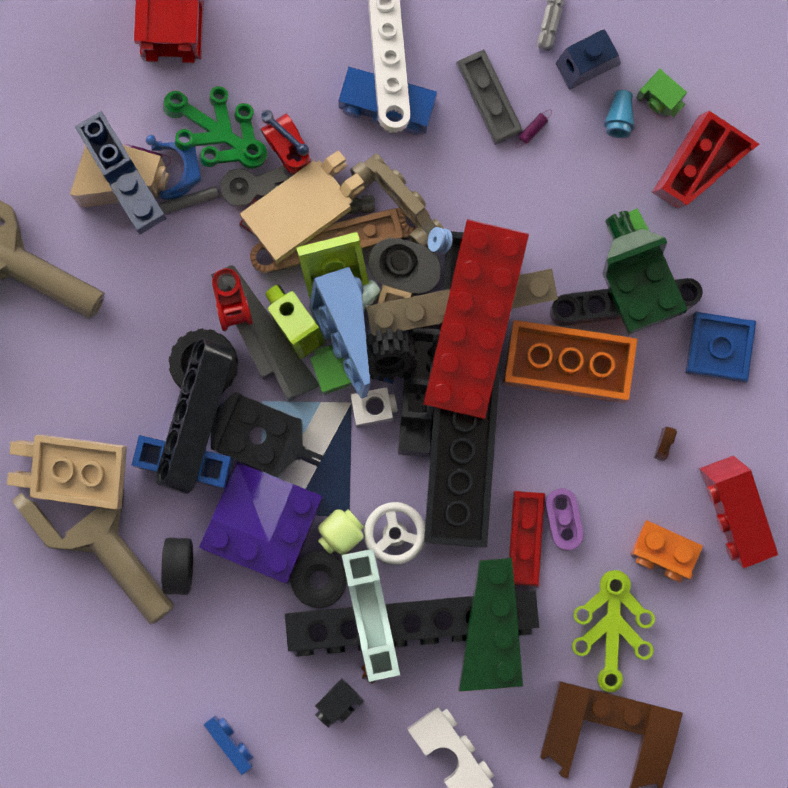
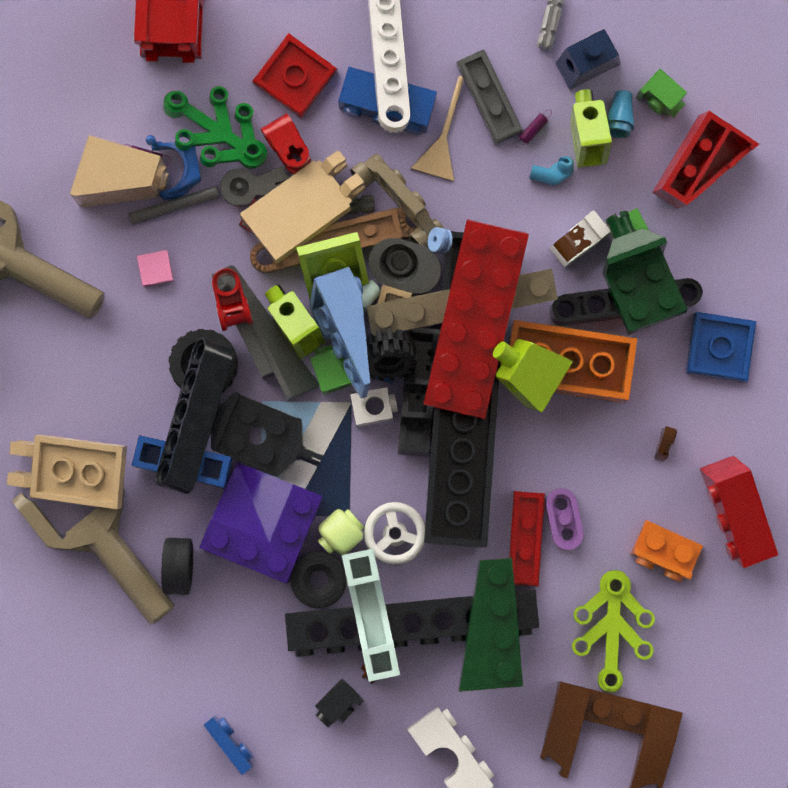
(120, 172): slope -> none
(155, 268): none -> bright pink tile
(267, 117): dark blue hinge -> none
(295, 75): none -> red tile
(437, 159): none -> tan piece
(530, 372): none -> lime torso
(555, 174): none -> dark azure arm
(580, 239): none -> leg
(590, 130): none -> lime torso

